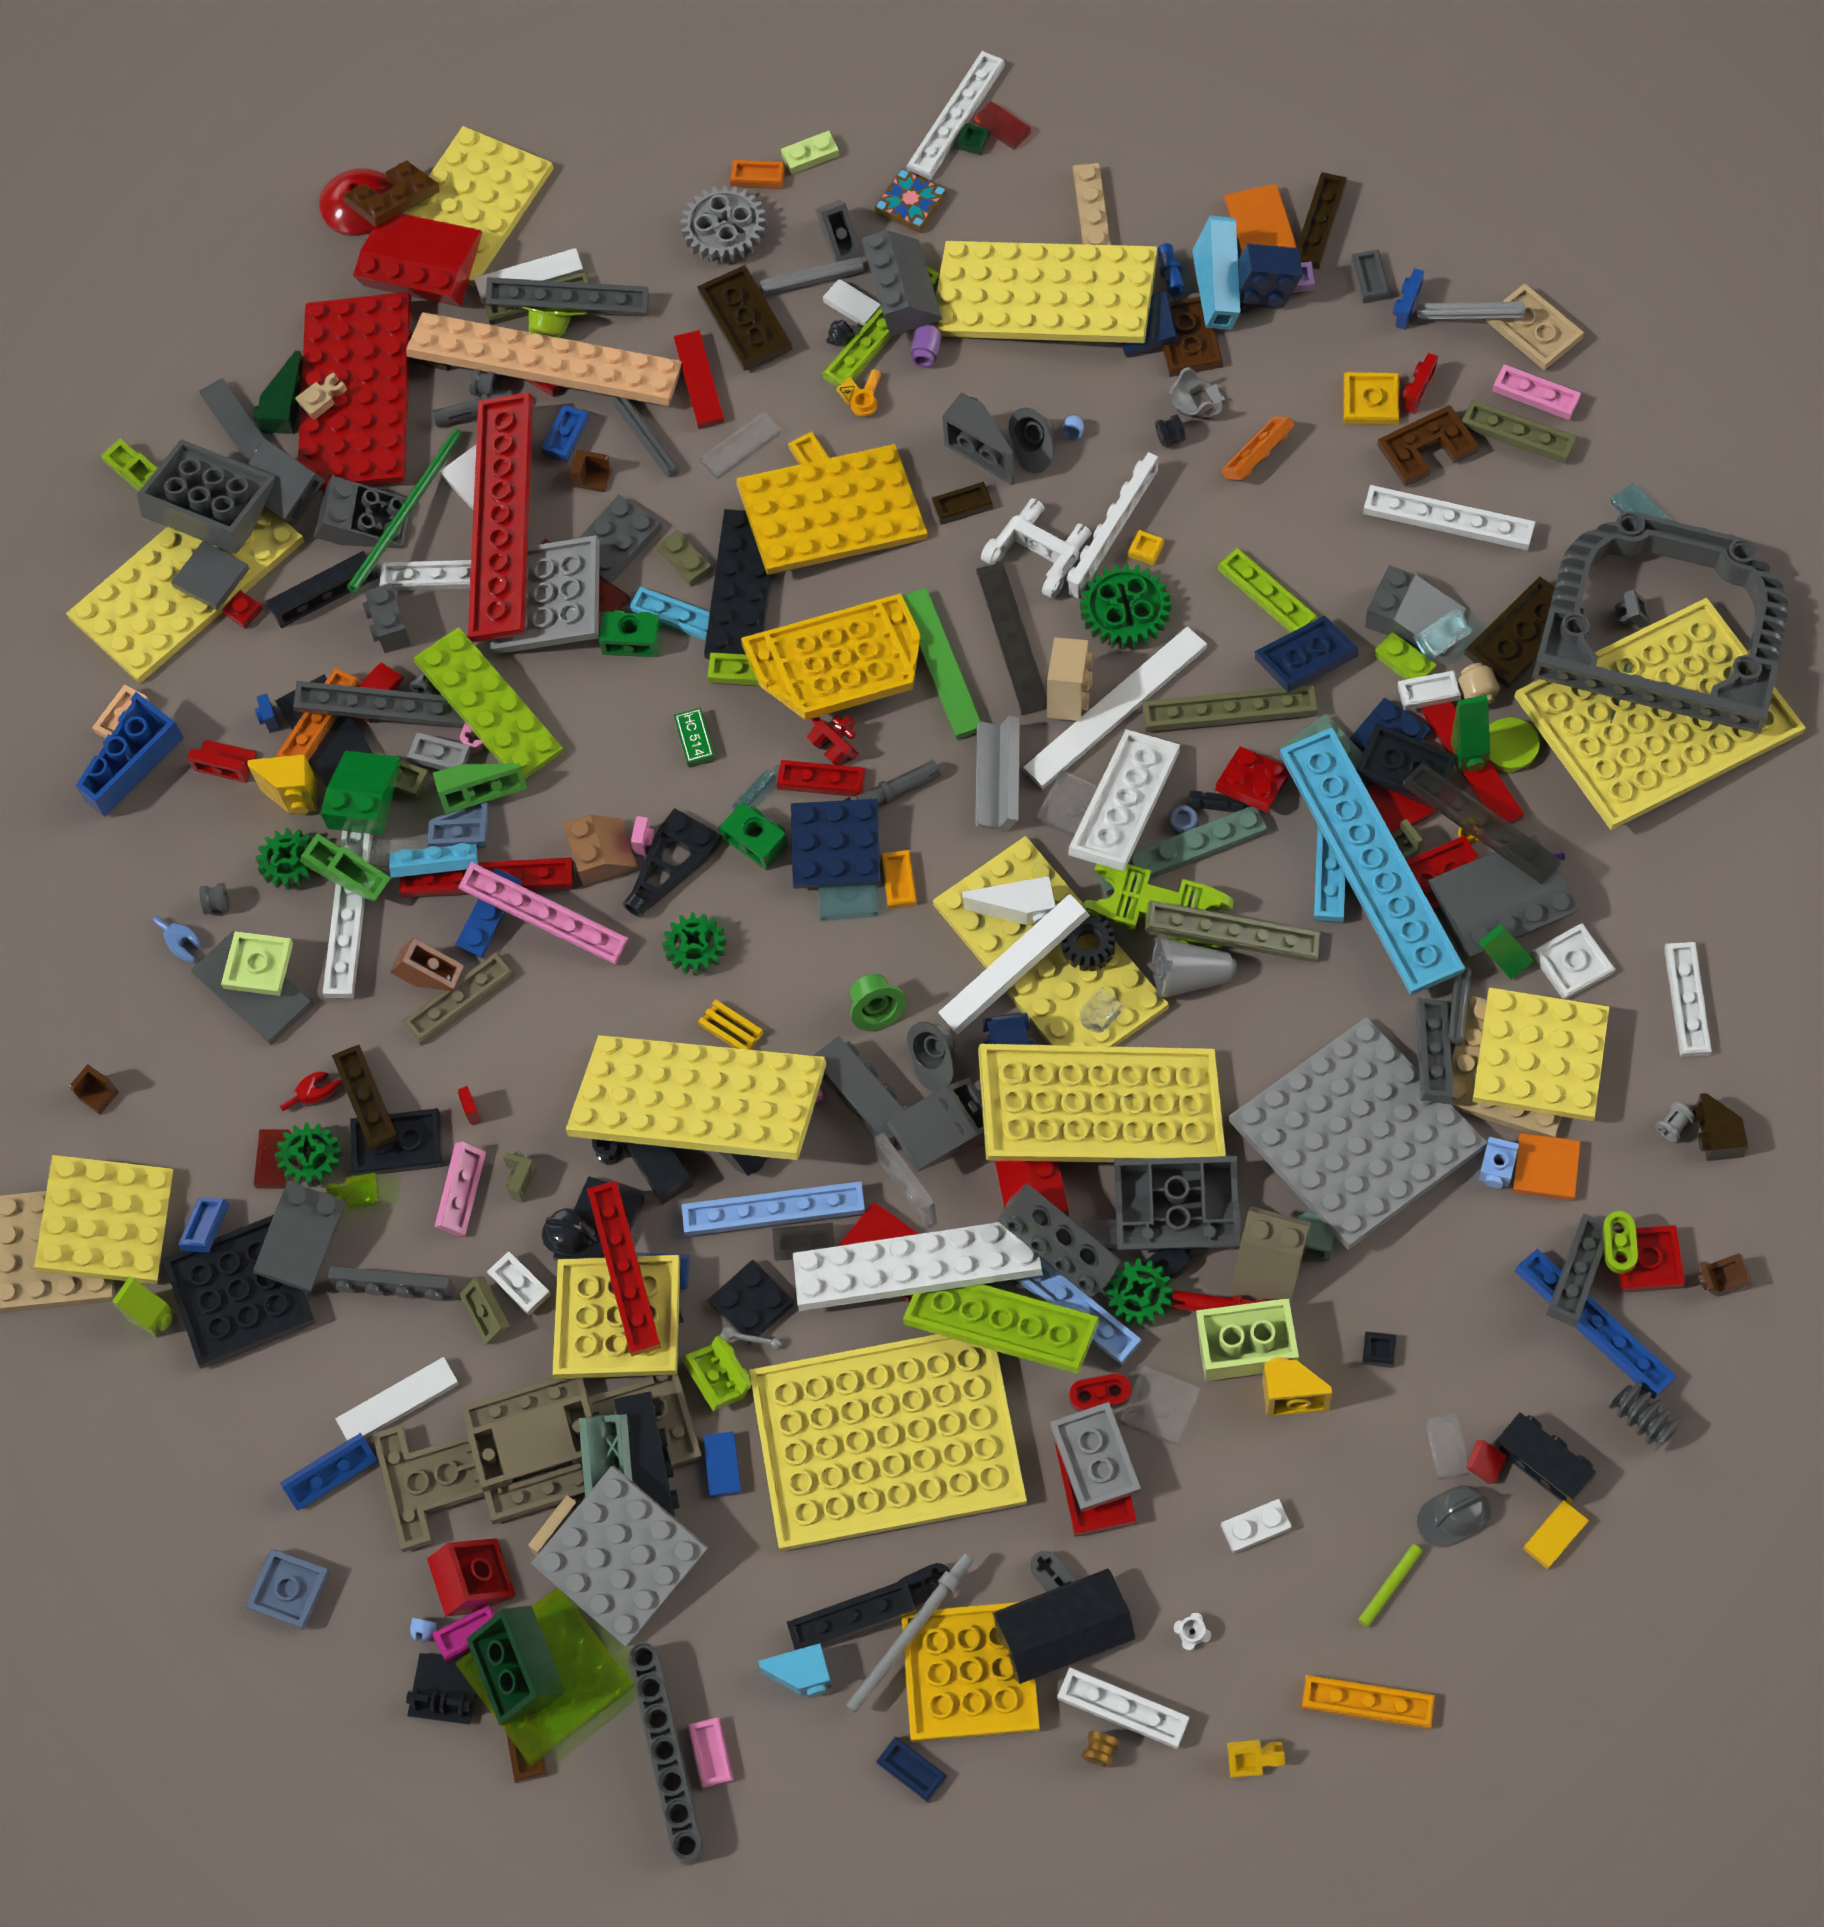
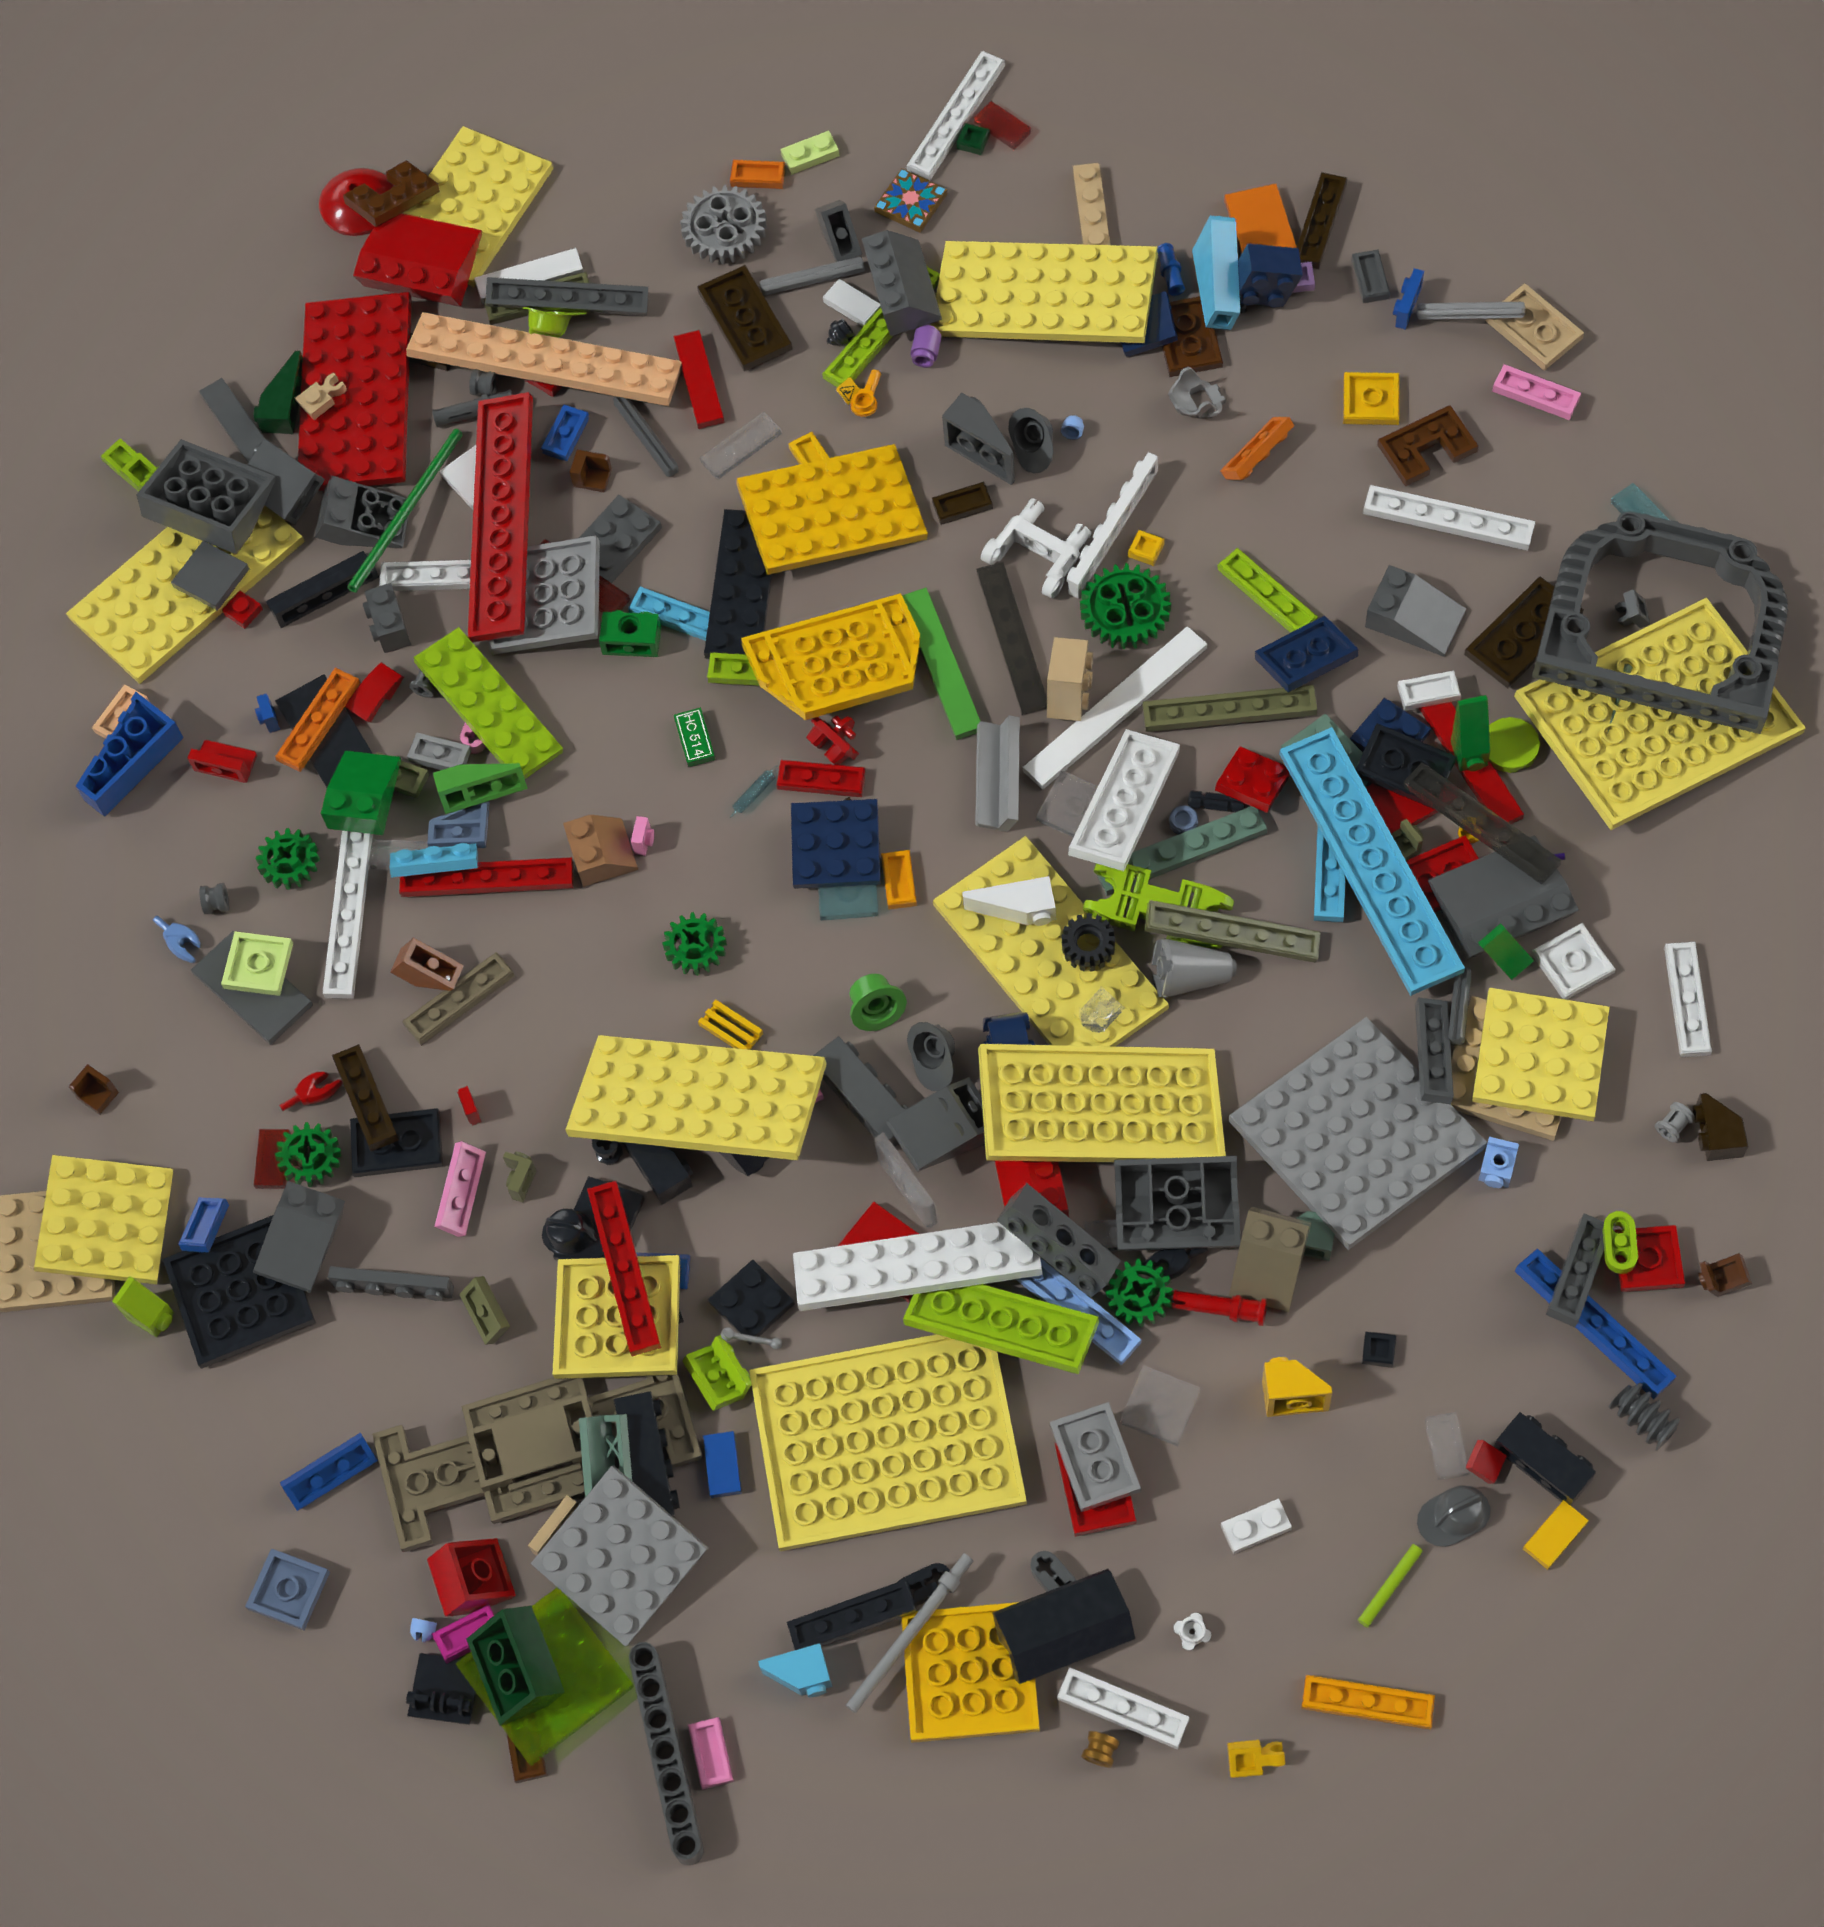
(287, 782): yellow slope -> none
(344, 868): bright green slope -> none
(358, 1192): clear neon green plate -> none
(375, 704): dark grey plate -> none
(398, 1400): white tile -> none
(482, 924): blue plate -> none
(518, 1283): white plate -> none
(543, 913): bright pink tile -> none
(684, 558): olive plate -> none
(689, 835): black plate -> none
(760, 849): green brick -> none
(773, 1208): light blue plate -> none
(801, 1238): clear smoke plate -> none
(888, 790): dark grey pin -> none
(911, 1769): dark blue tile -> none
(1013, 964): white tile -> none
(1099, 1390): red plate -> none
(1170, 430): black wheel -> none
(1244, 1337): yellowish green slope -> none
(1403, 658): lime plate -> none
(1423, 376): red plate -> none
(1442, 634): clear light blue plate -> none
(1478, 681): tan head -> none
(1518, 431): olive plate -> none
(1546, 1167): orange tile -> none

